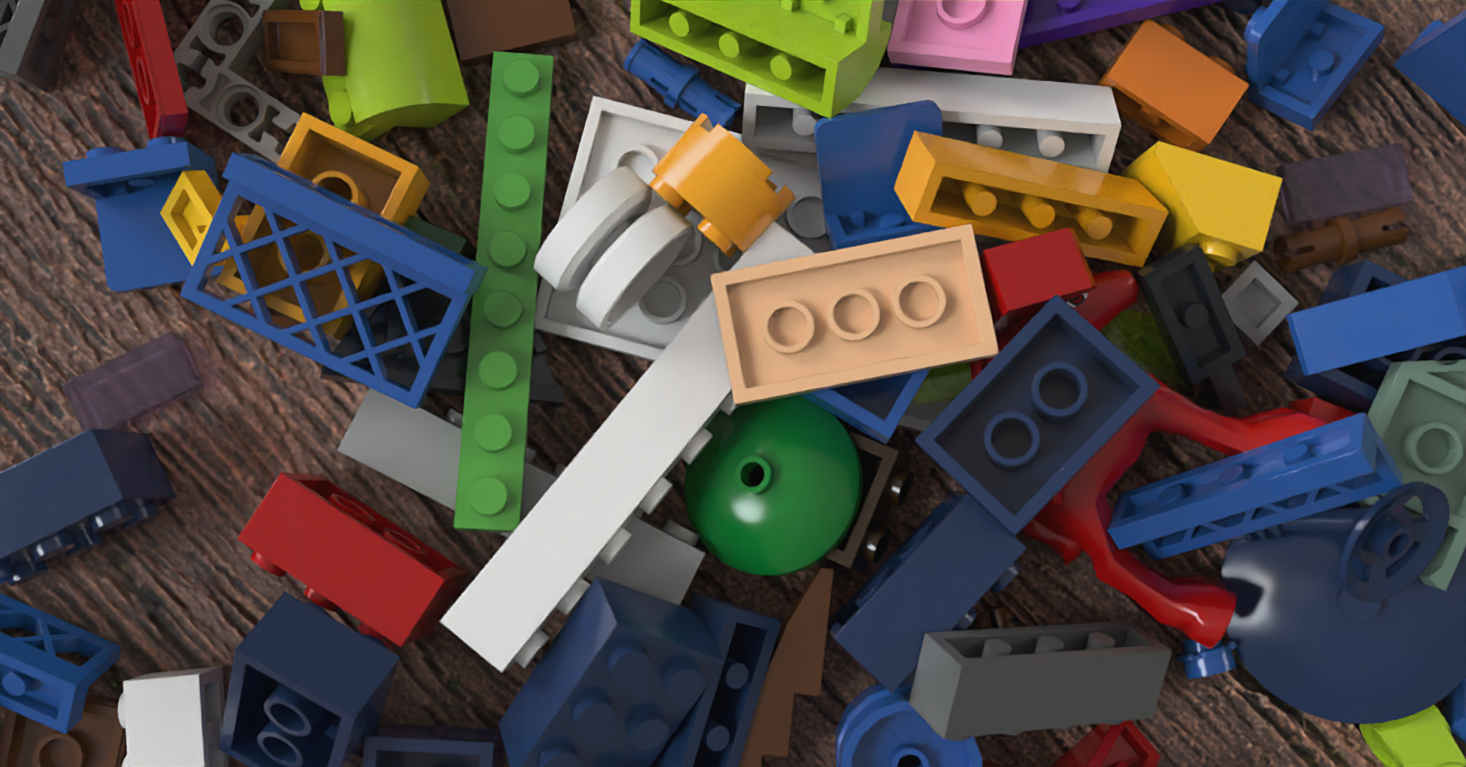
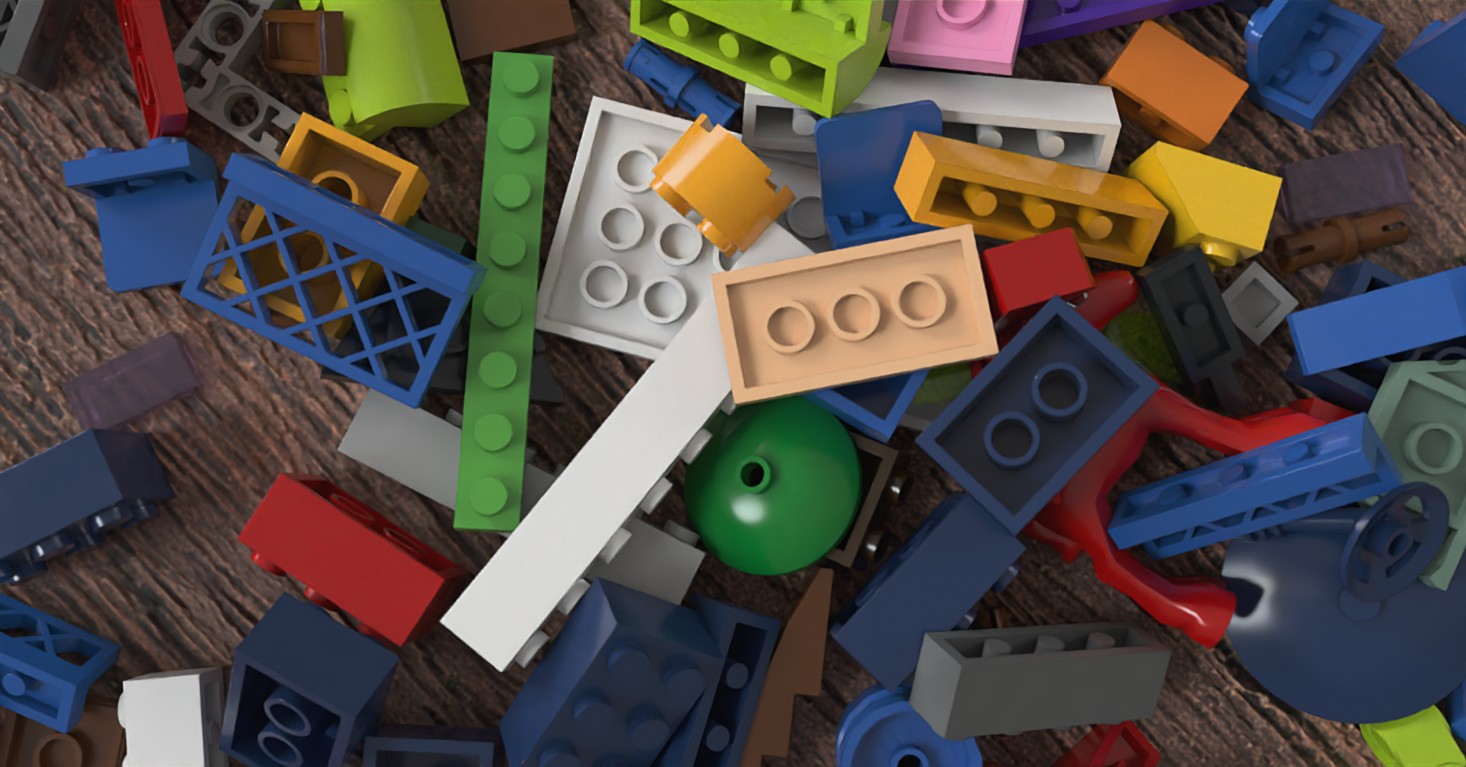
(191, 211): yellow bracket -> none
(613, 247): white wheel -> none
(1204, 662): blue plate -> none

